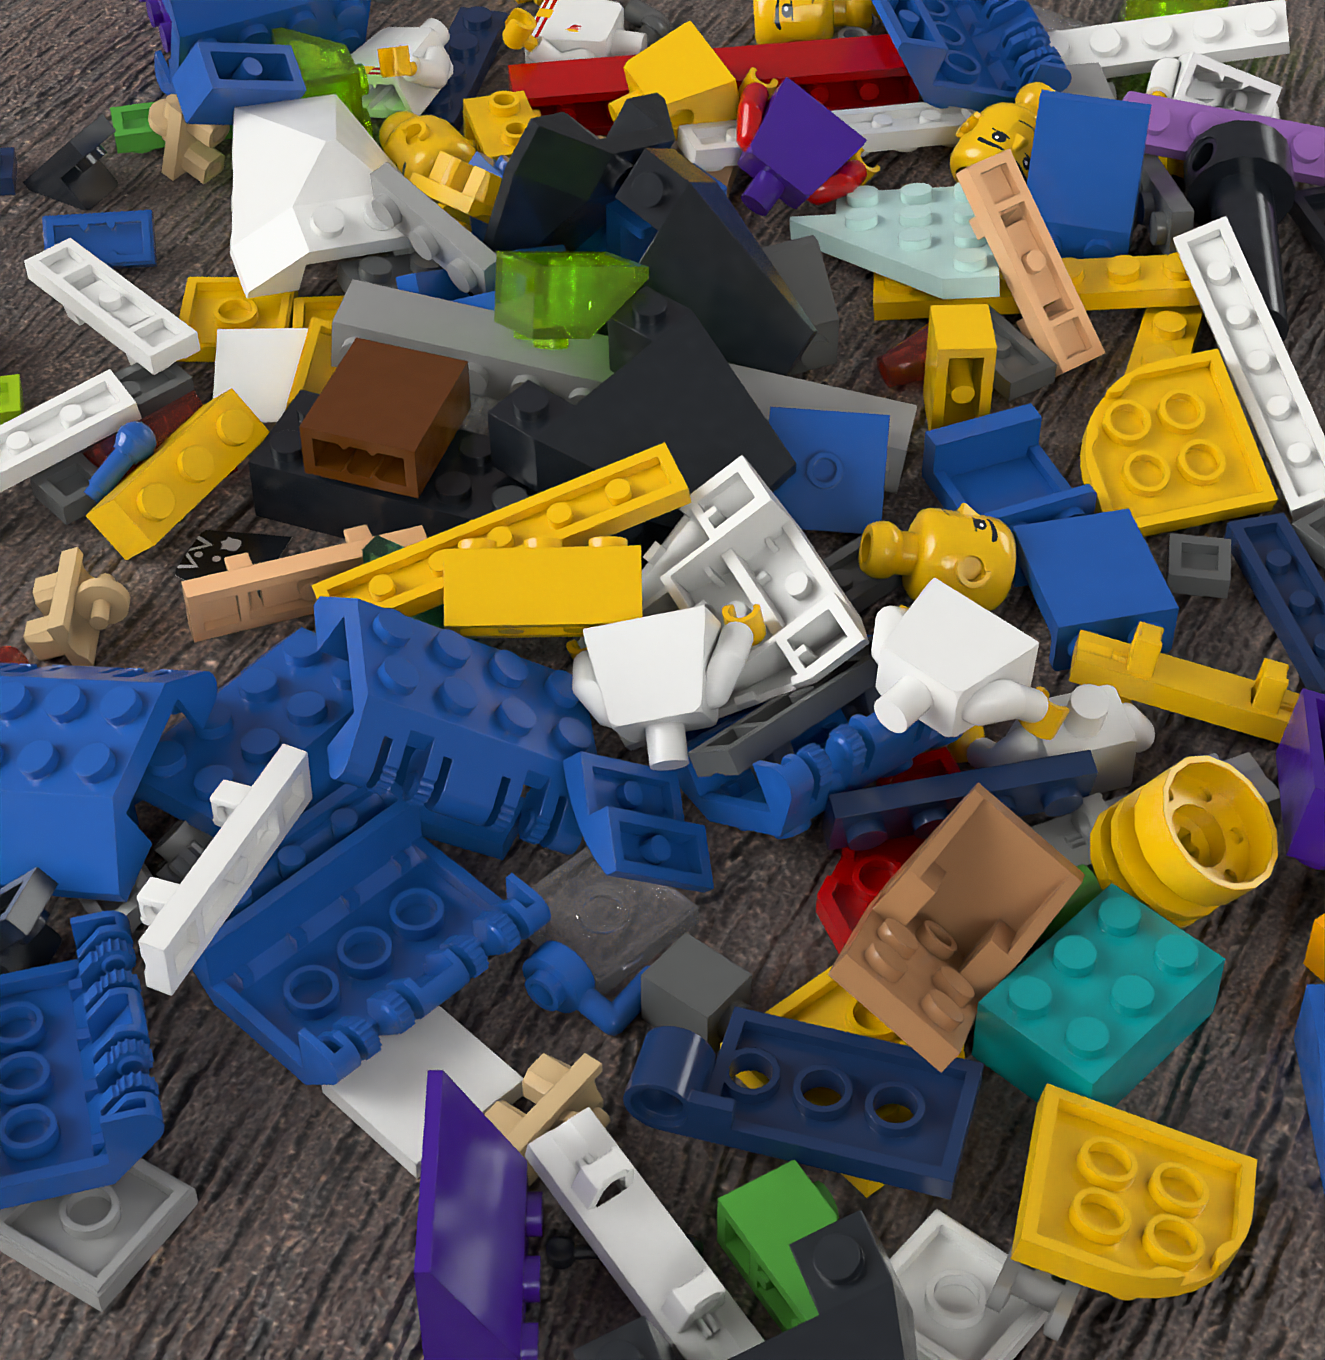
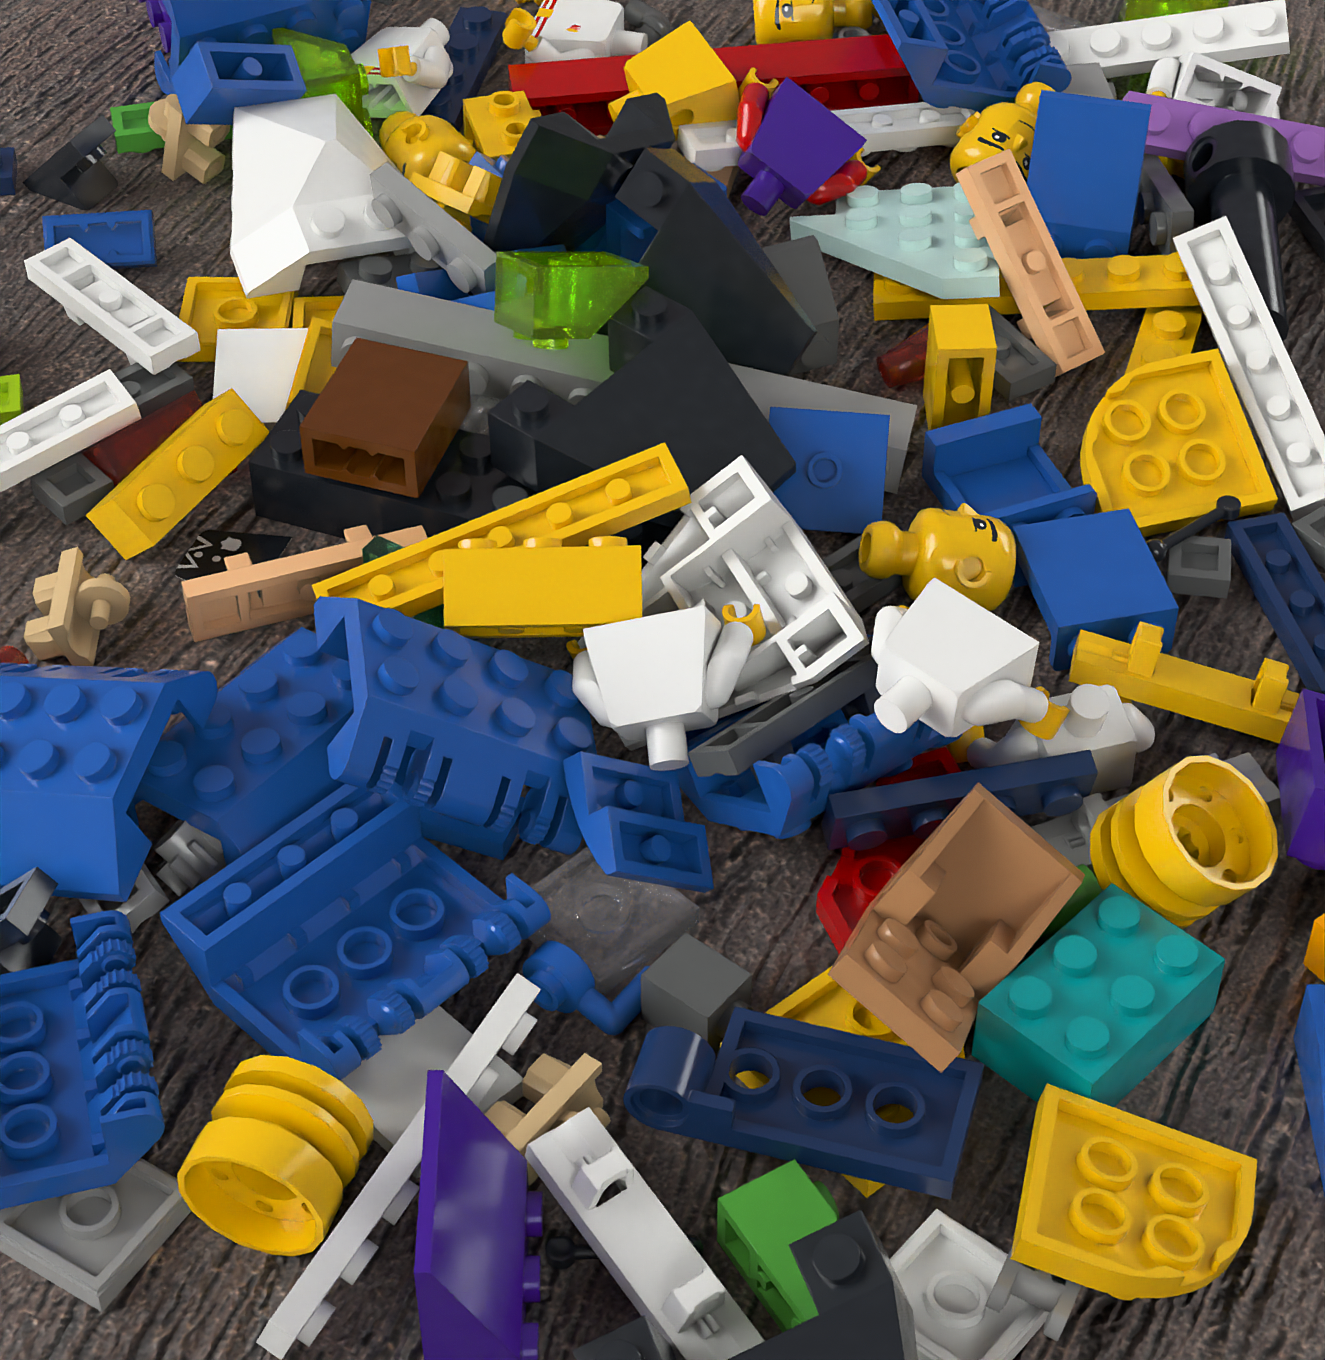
(132, 445): blue piece -> none
(252, 826): white hinge -> none
(276, 1155): none -> yellow wheel
(389, 1188): none -> white plate
(1226, 508): none -> black hinge

